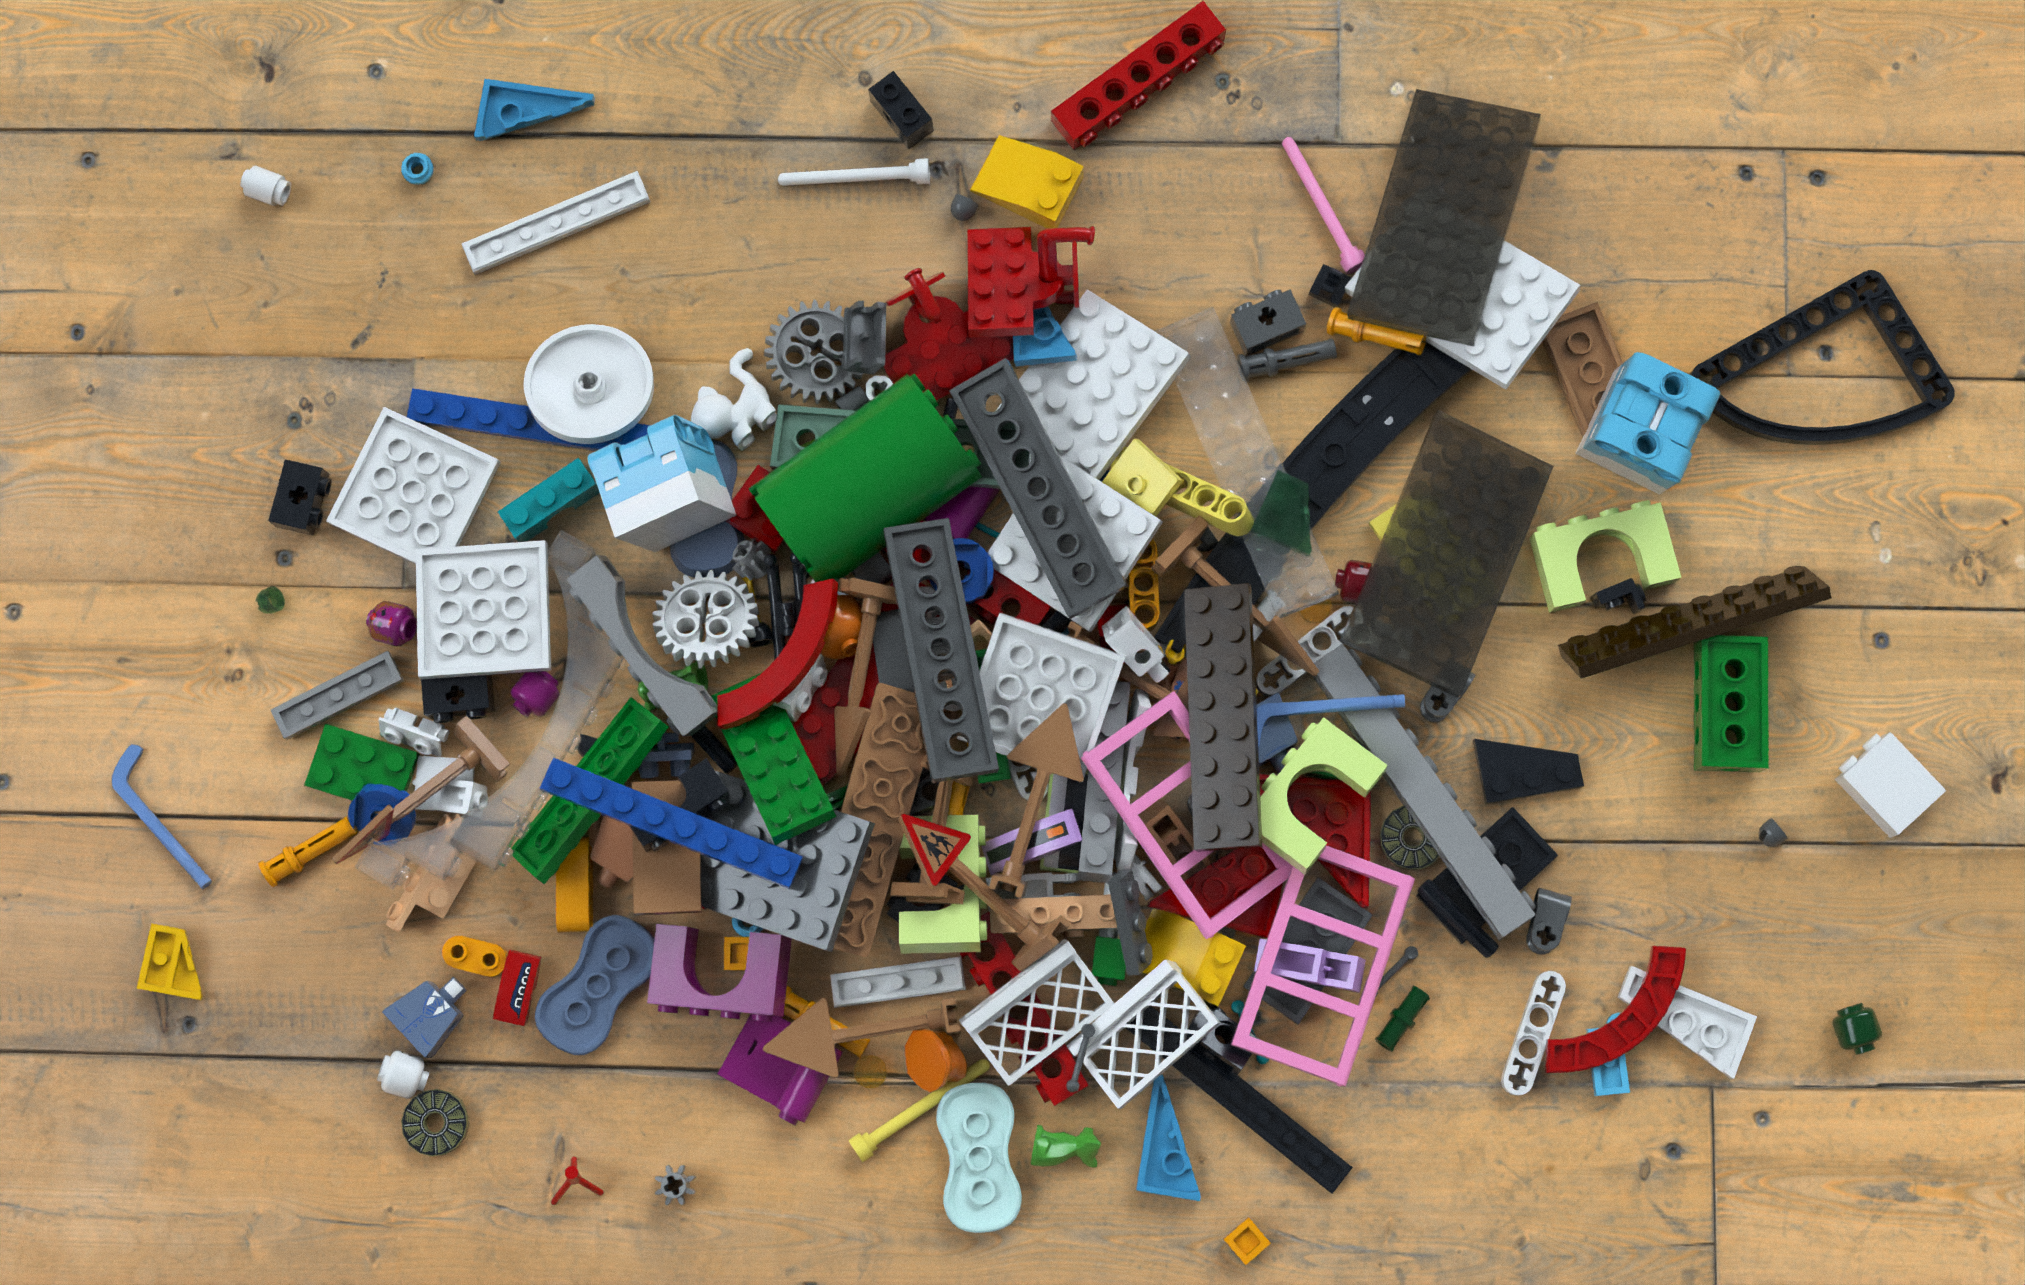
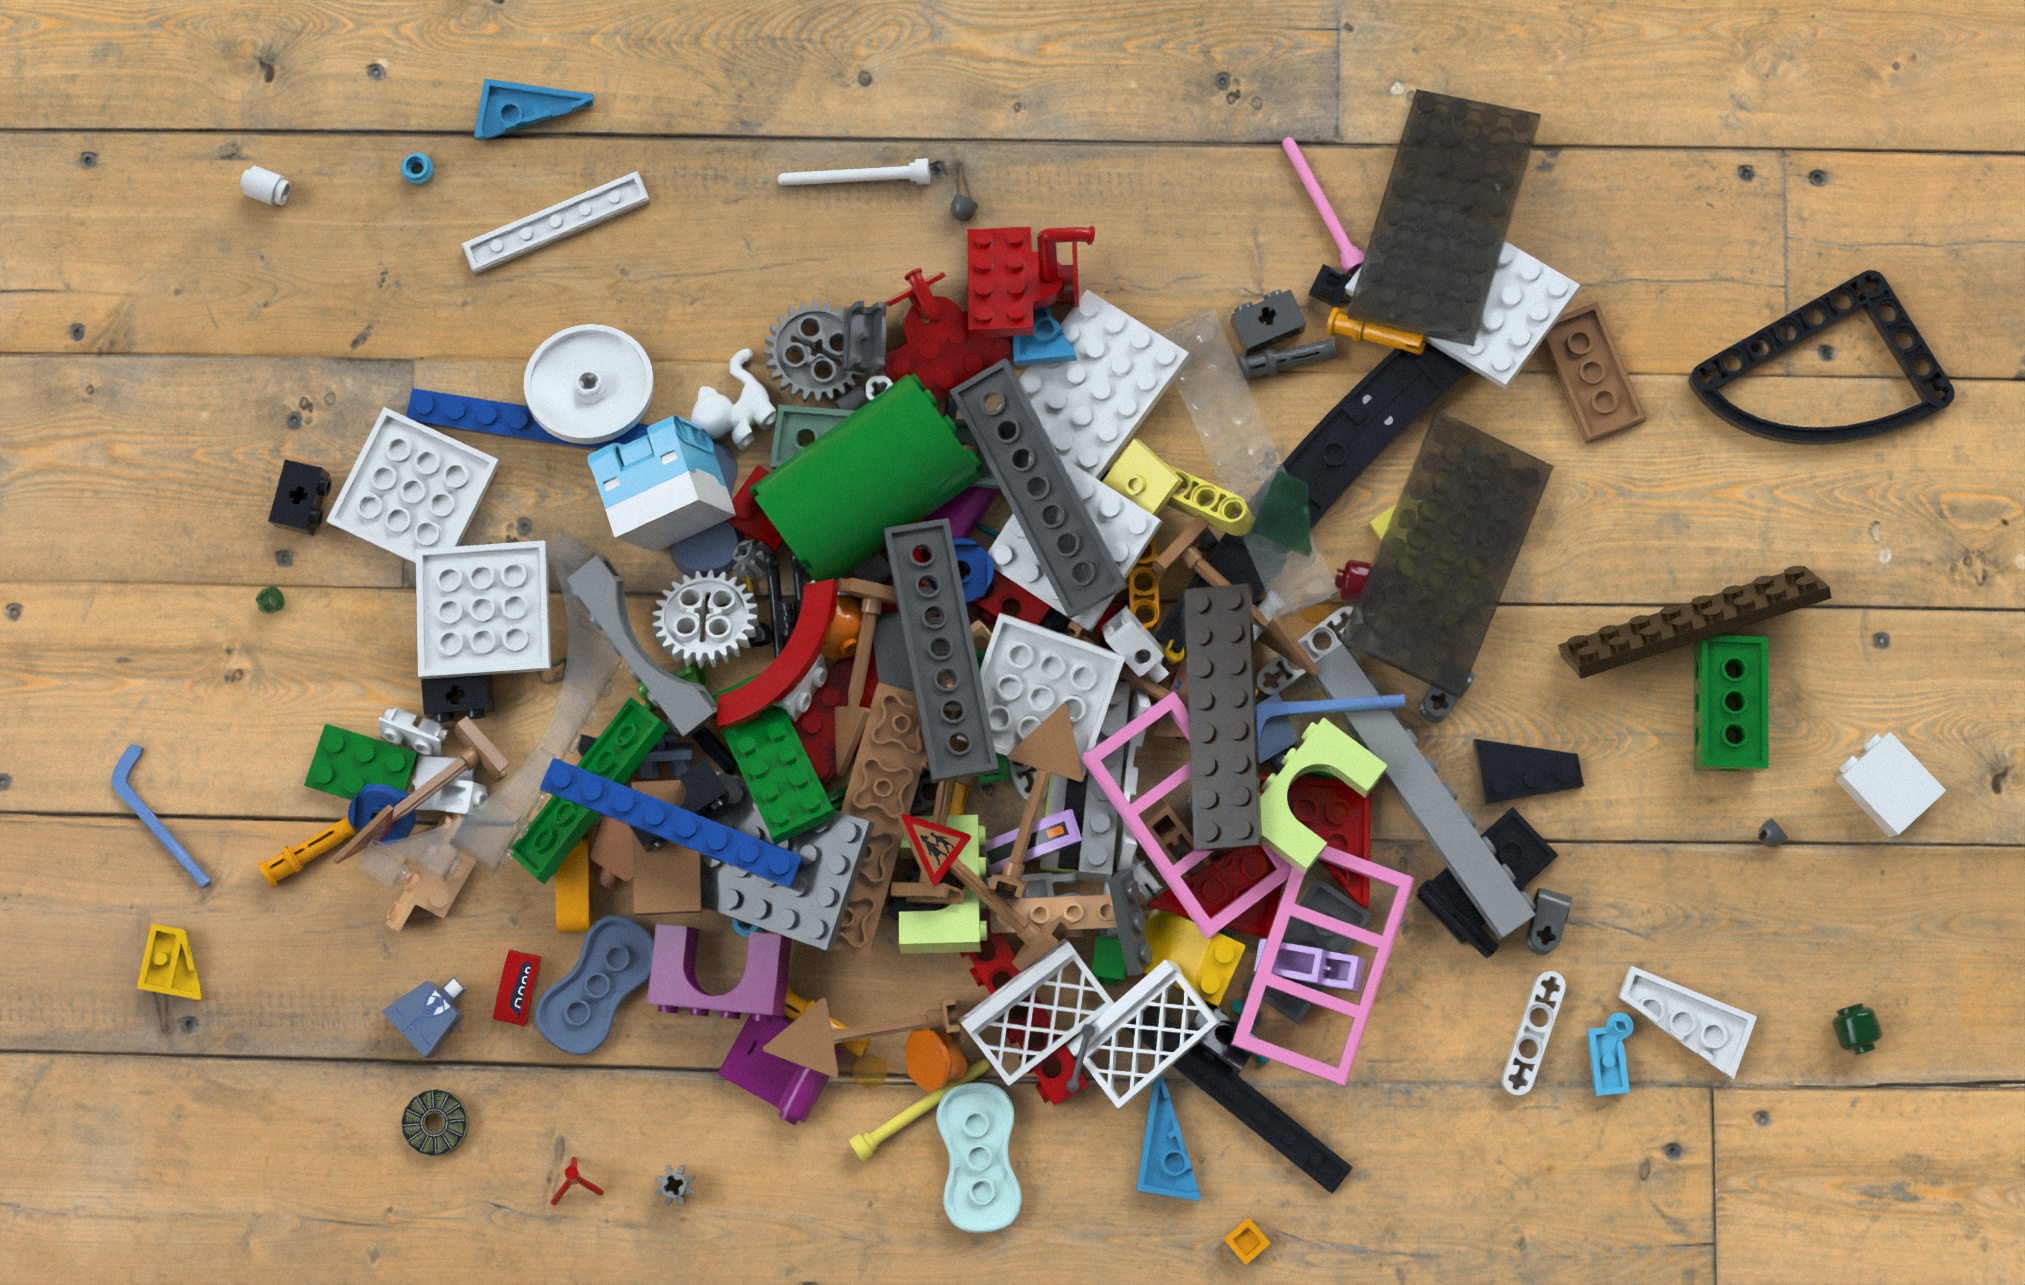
(337, 695): light grey plate -> none
(391, 623): magenta head -> none
(402, 1074): white head -> none
(474, 956): light orange plate -> none
(532, 510): teal arch -> none
(535, 693): magenta head -> none
(735, 953): light orange plate -> none
(897, 982): white tile -> none
(901, 110): black brick -> none
(1029, 181): yellow slope -> none
(1057, 1148): bright green animal -> none
(1195, 23): red brick -> none
(1397, 850): tile -> none
(1402, 1018): dark green pin -> none
(1409, 954): dark grey hinge -> none
(1614, 595): black bracket -> none
(1631, 1025): red tile -> none
(1640, 529): yellowish green arch -> none
(1648, 422): medium azure piece -> none

